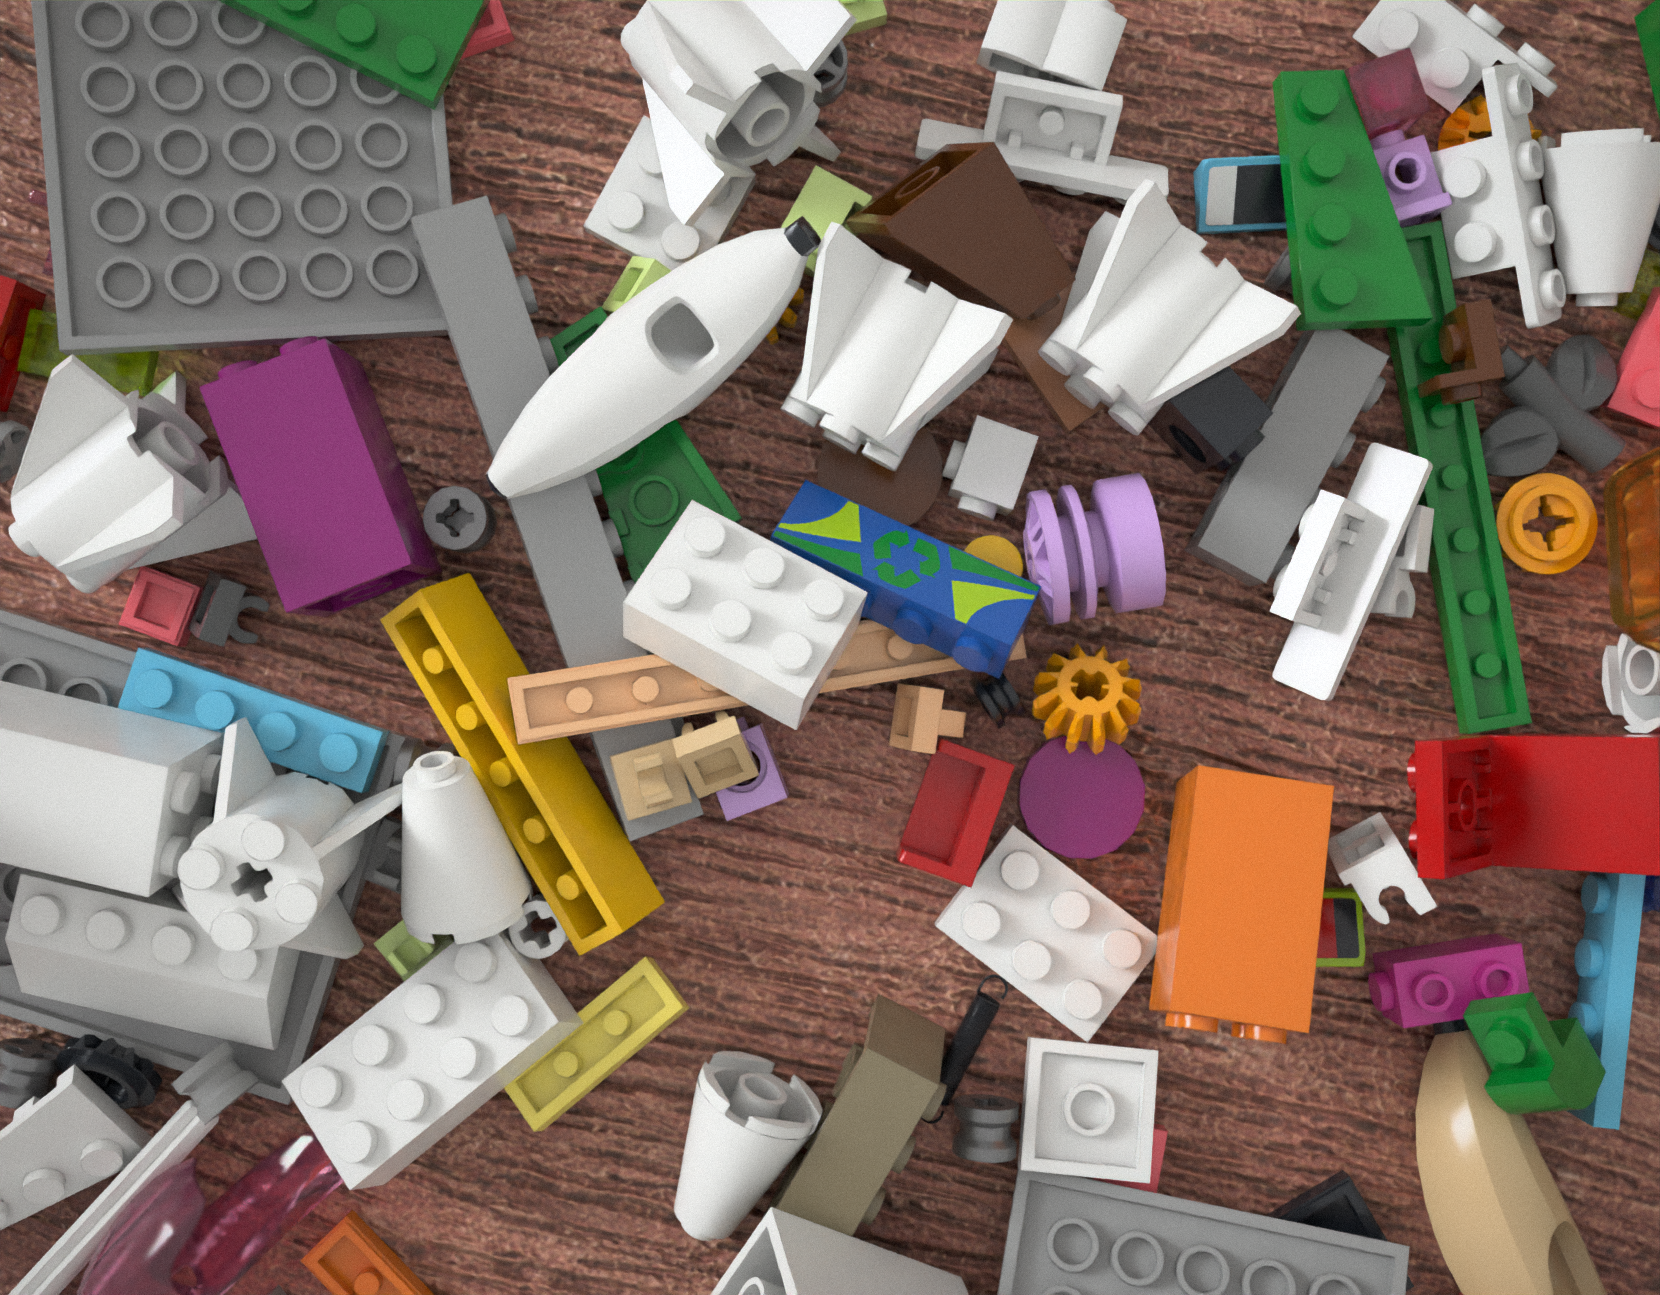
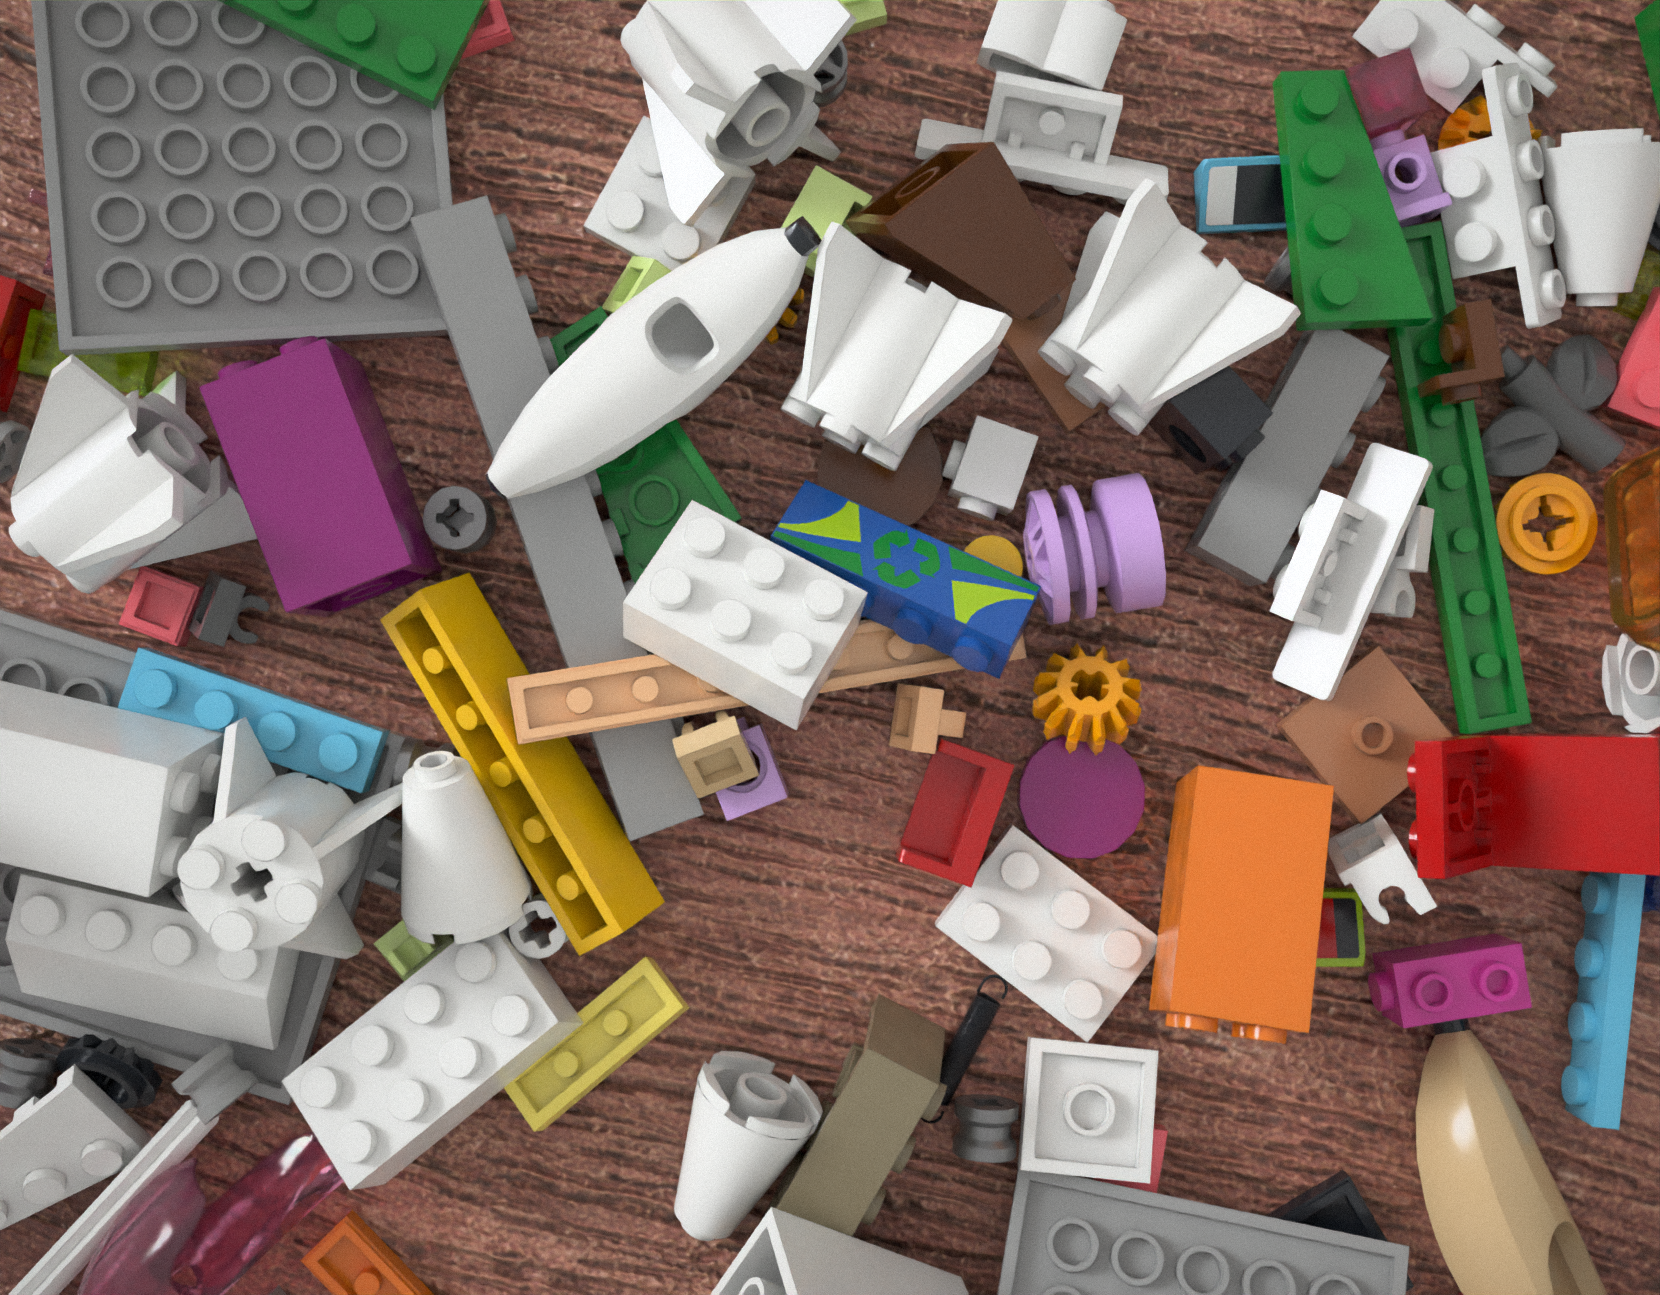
(650, 779): tan tile -> none
(997, 698): black bush -> none
(1363, 734): none -> nougat plate
(1533, 1060): green brick -> none

